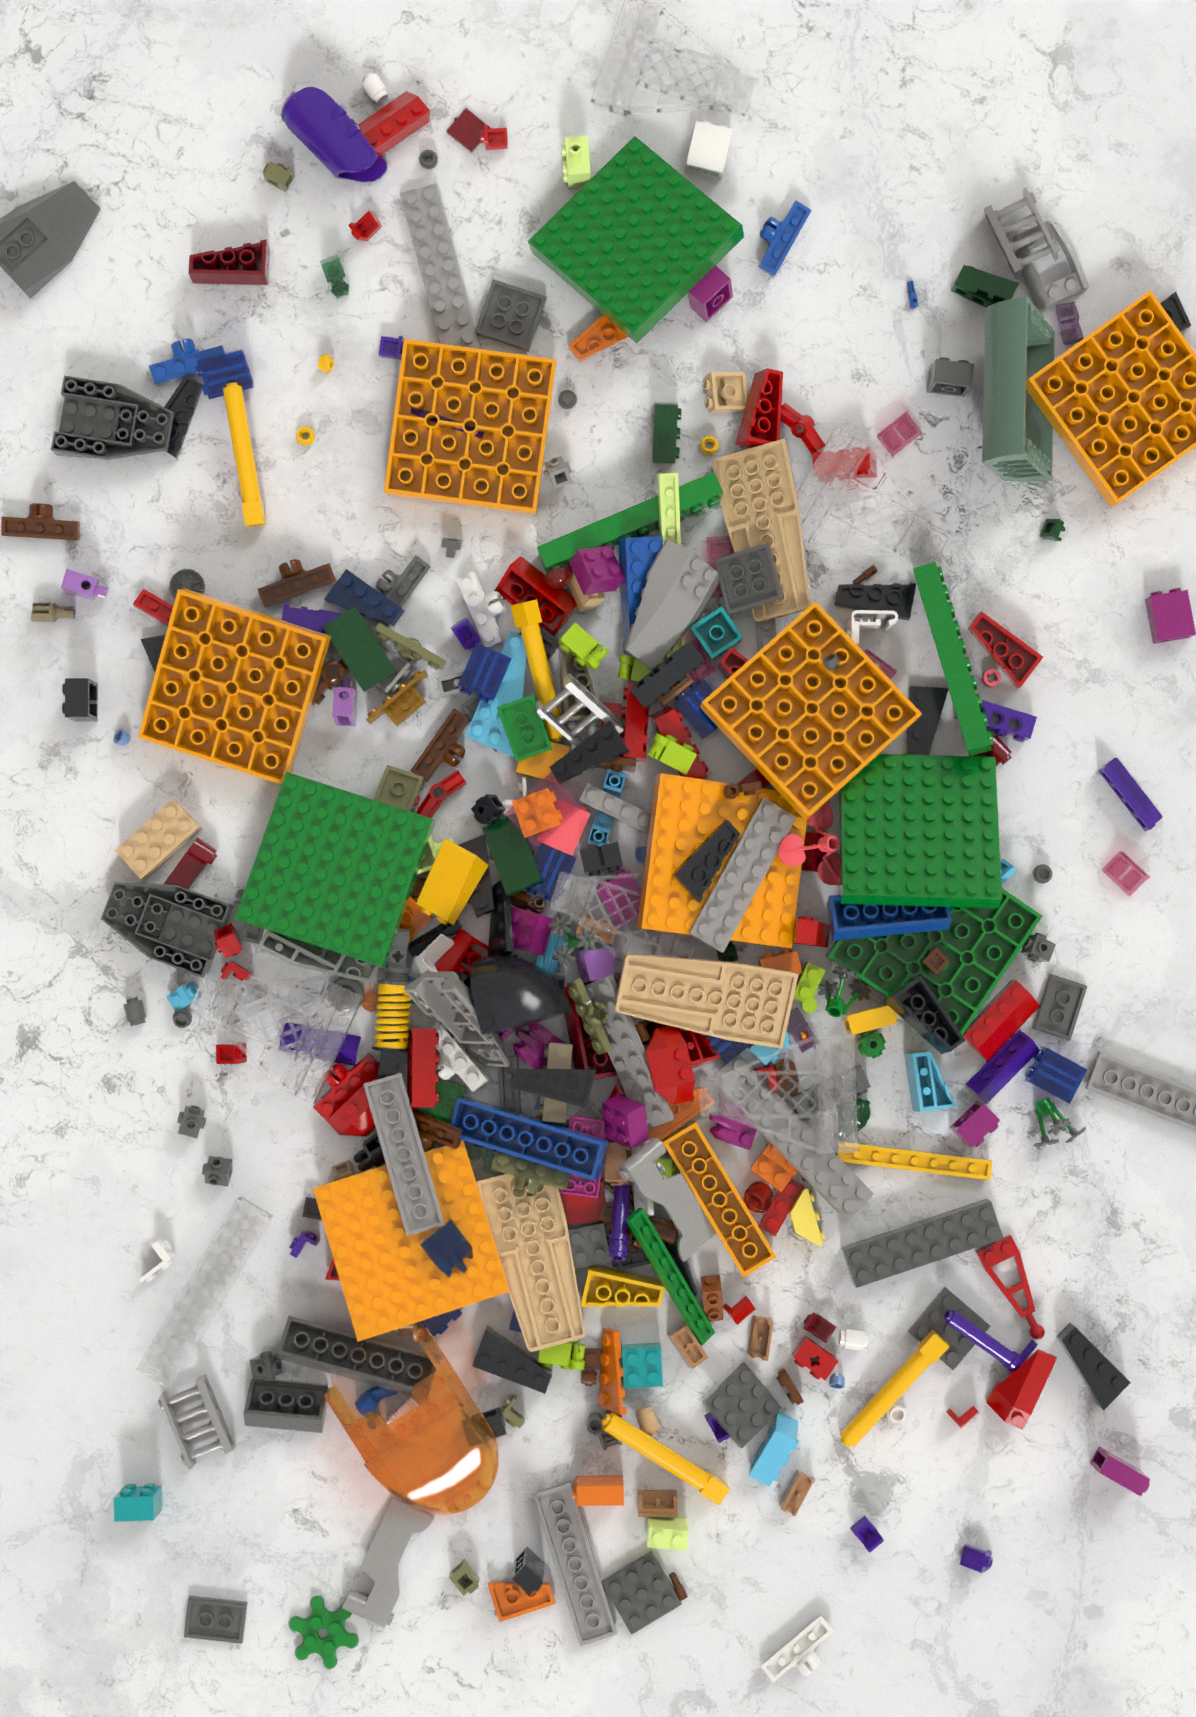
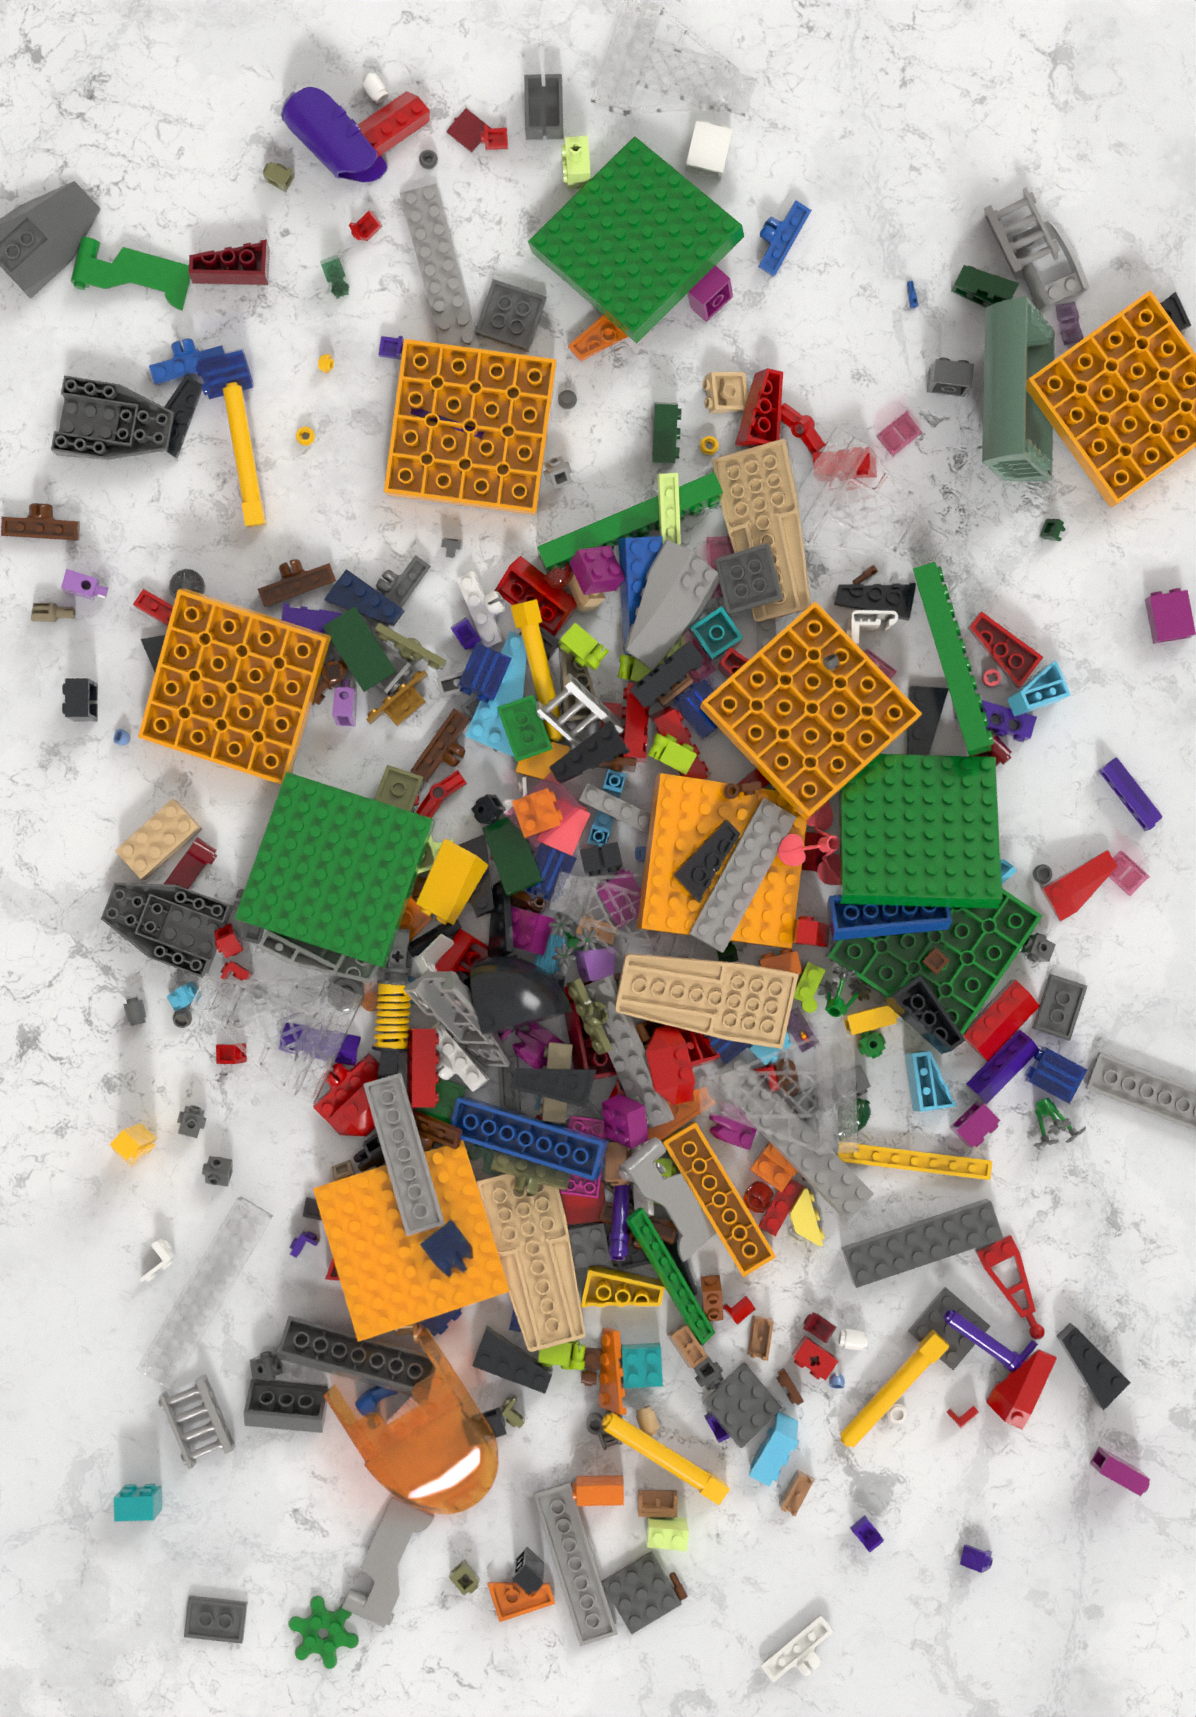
(133, 268): none -> green door
(133, 1143): none -> yellow wedge
(543, 107): none -> dark grey piece
(708, 1374): none -> dark grey brick
(1040, 691): none -> medium azure wedge
(1074, 888): none -> red wedge

